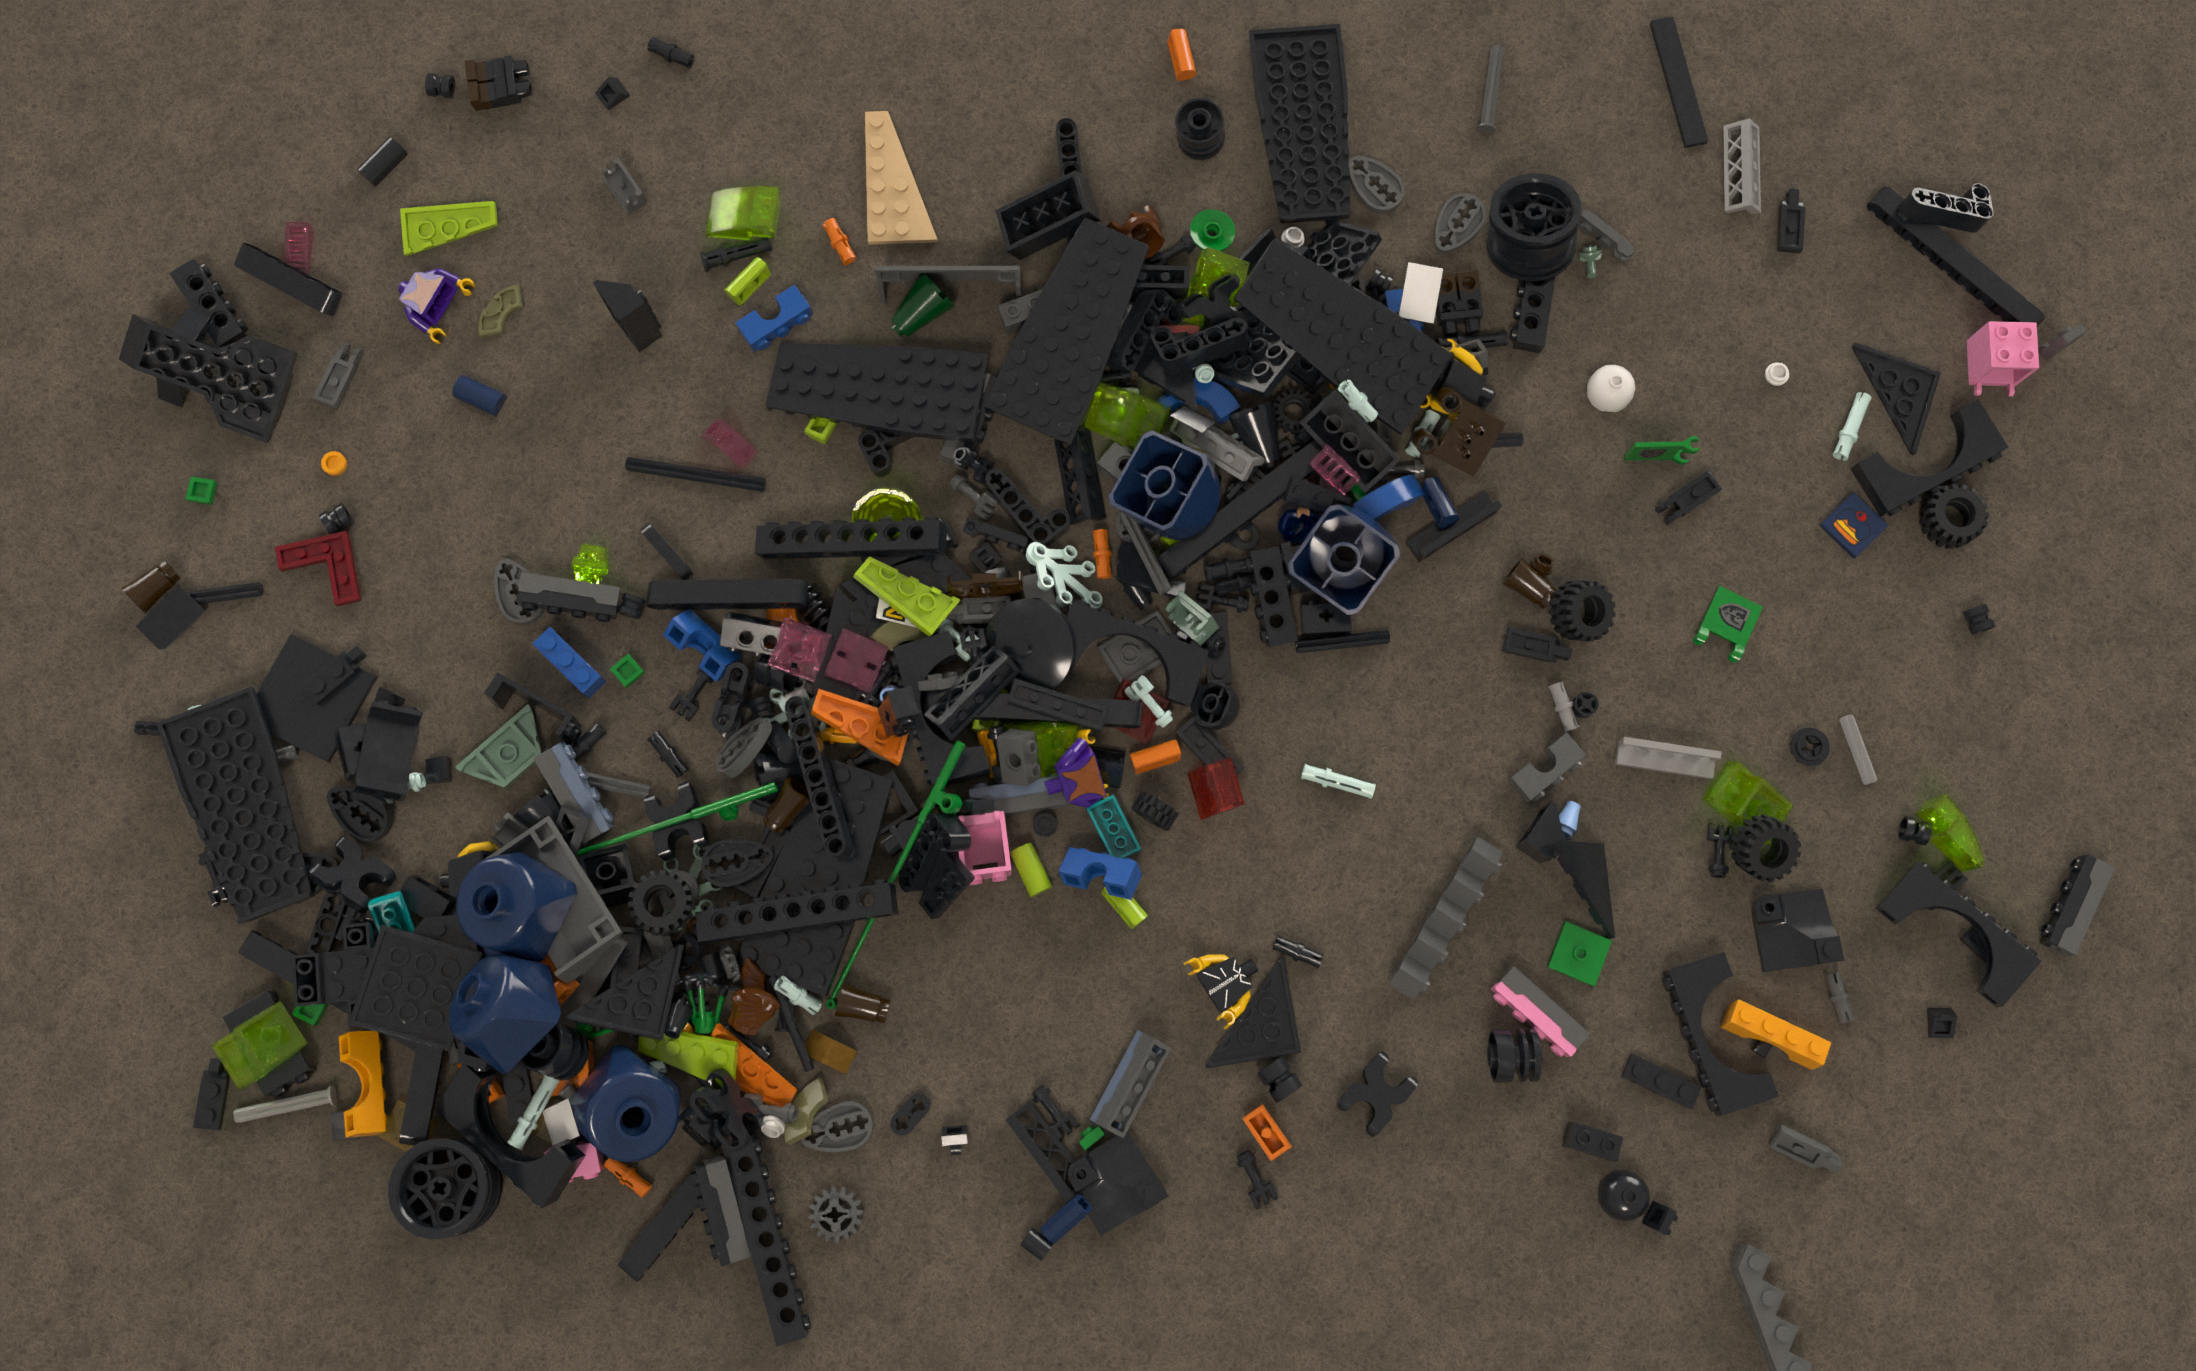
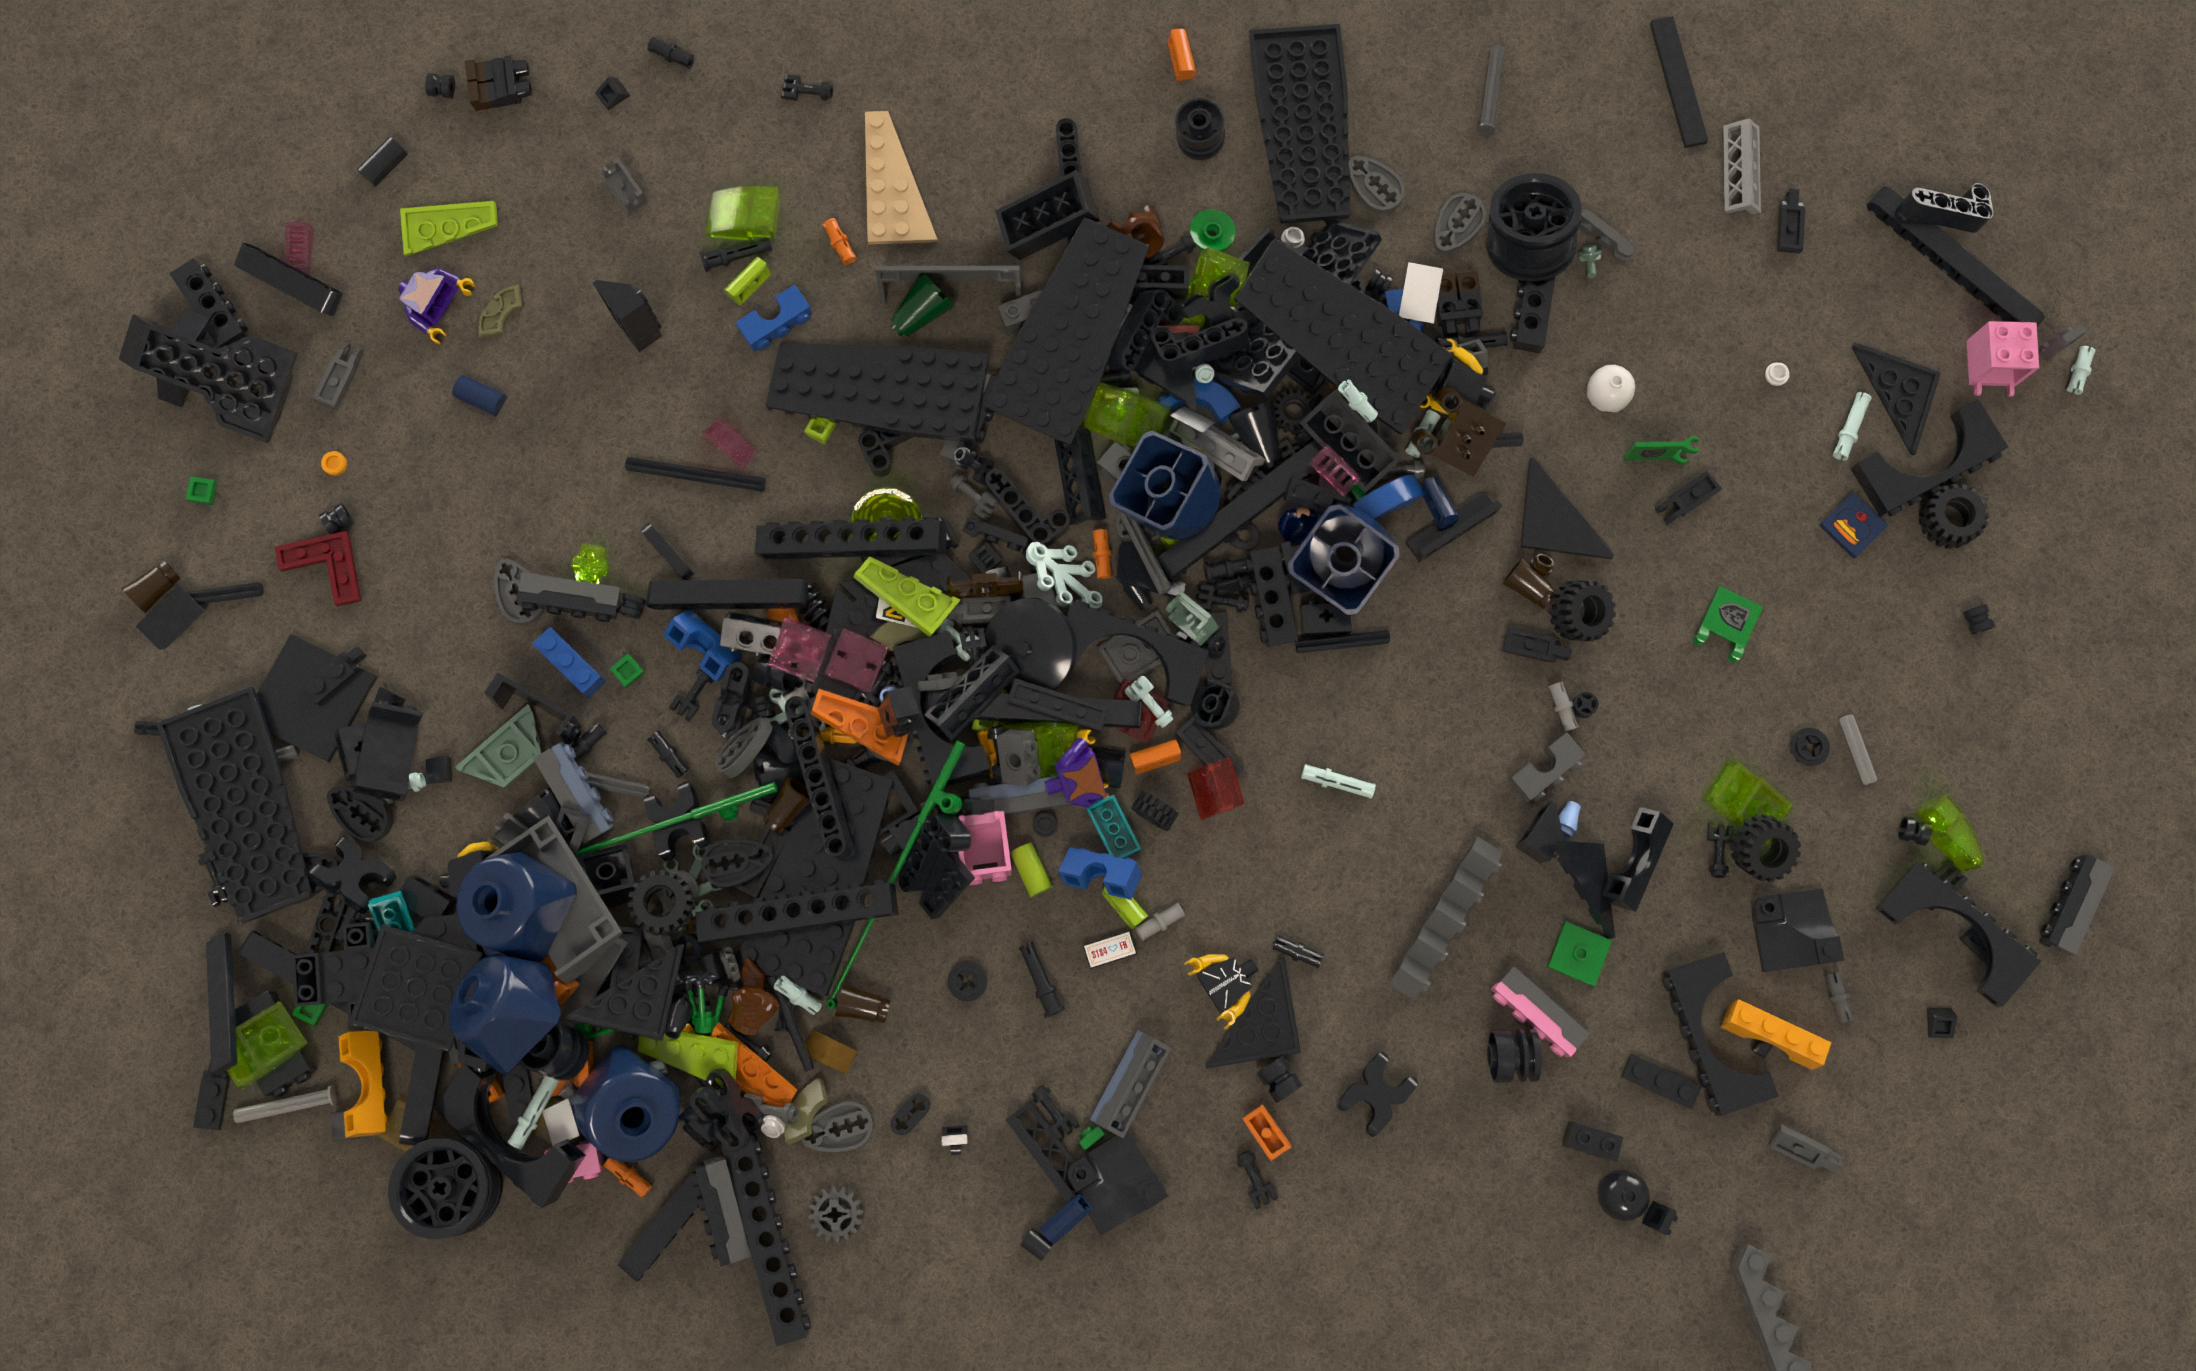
(221, 1004): none -> black tile
(825, 90): none -> black hinge
(955, 982): none -> black gear
(1045, 991): none -> black pin
(1109, 949): none -> white tile
(1160, 921): none -> light grey pin
(1553, 521): none -> black tile
(1650, 835): none -> black arch
(1666, 757): light grey fence -> none
(2081, 370): none -> light aqua pin

